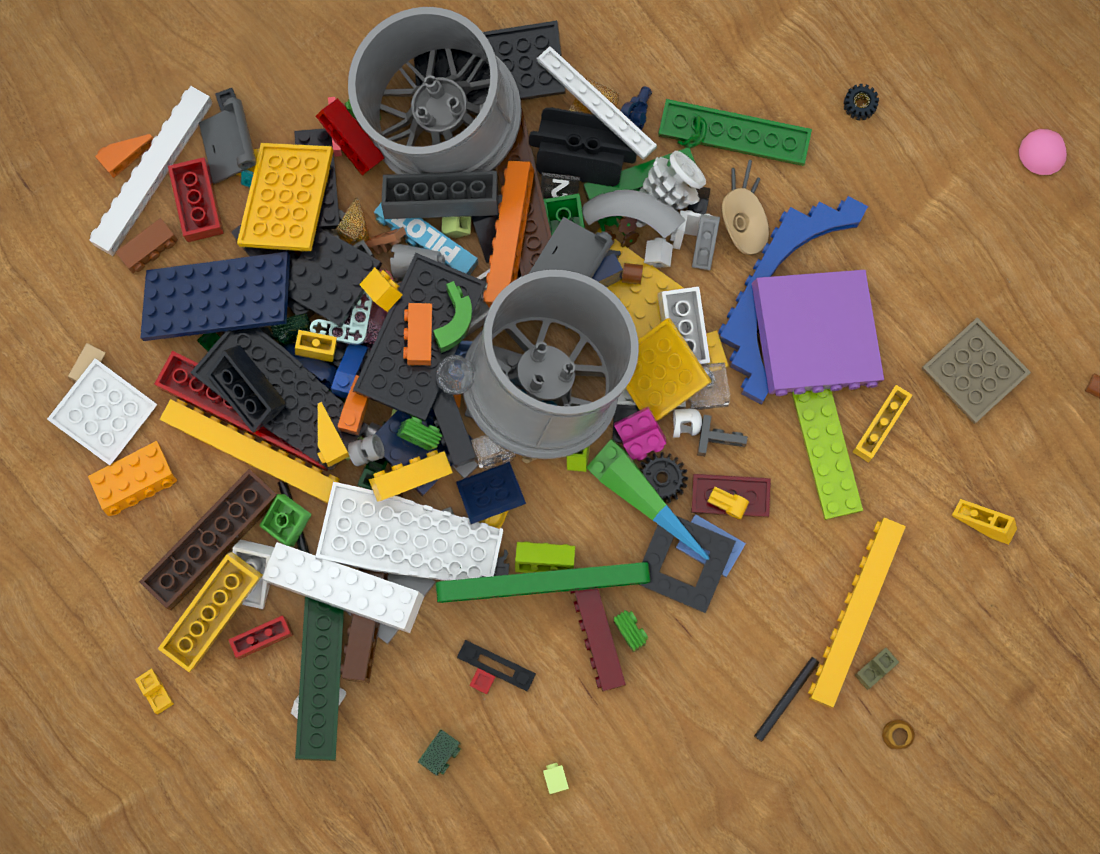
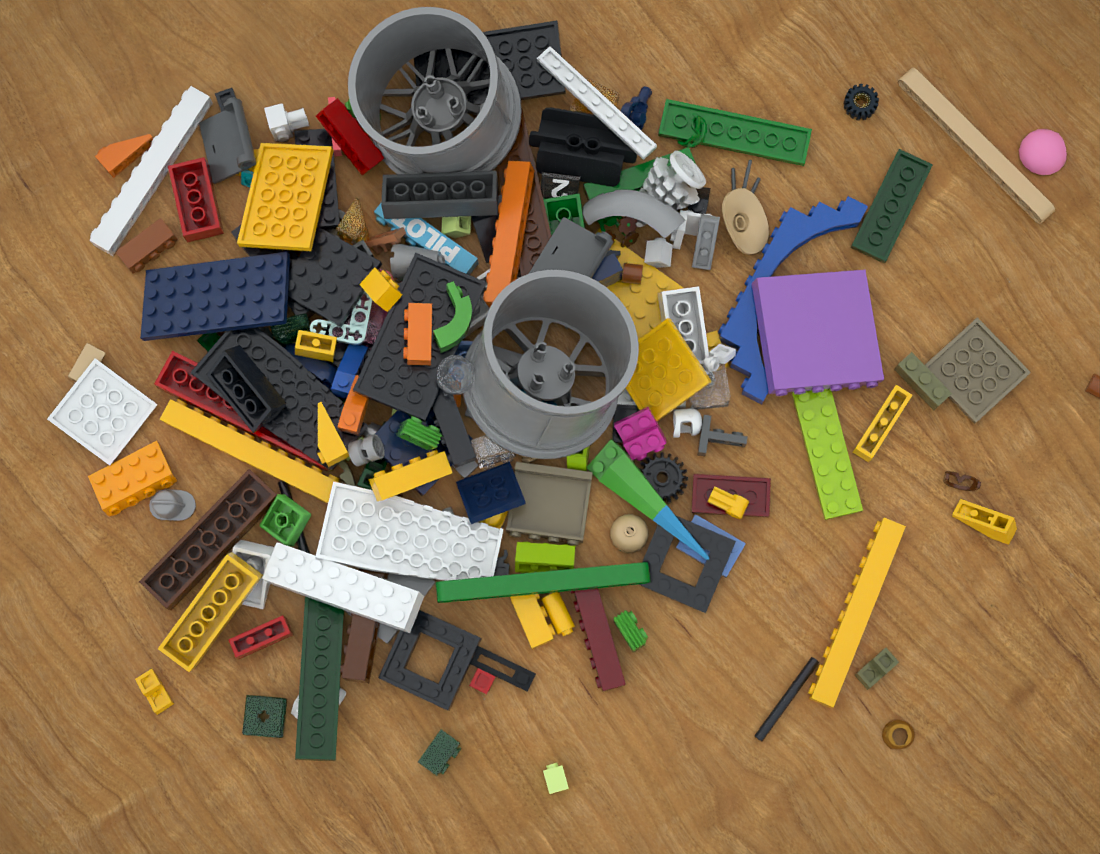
(172, 505): none -> light grey piece
(274, 707): none -> clear green brick
(283, 123): none -> white brick
(347, 475): none -> olive slope
(440, 694): none -> black plate
(533, 619): none -> yellow brick
(554, 503): none -> dark tan panel
(558, 613): none -> yellow brick
(635, 539): none -> tan cylinder
(719, 354): none -> white plate
(891, 206): none -> dark green plate
(922, 381): none -> olive brick
(975, 486): none -> reddish brown helmet
(976, 146): none -> tan beam

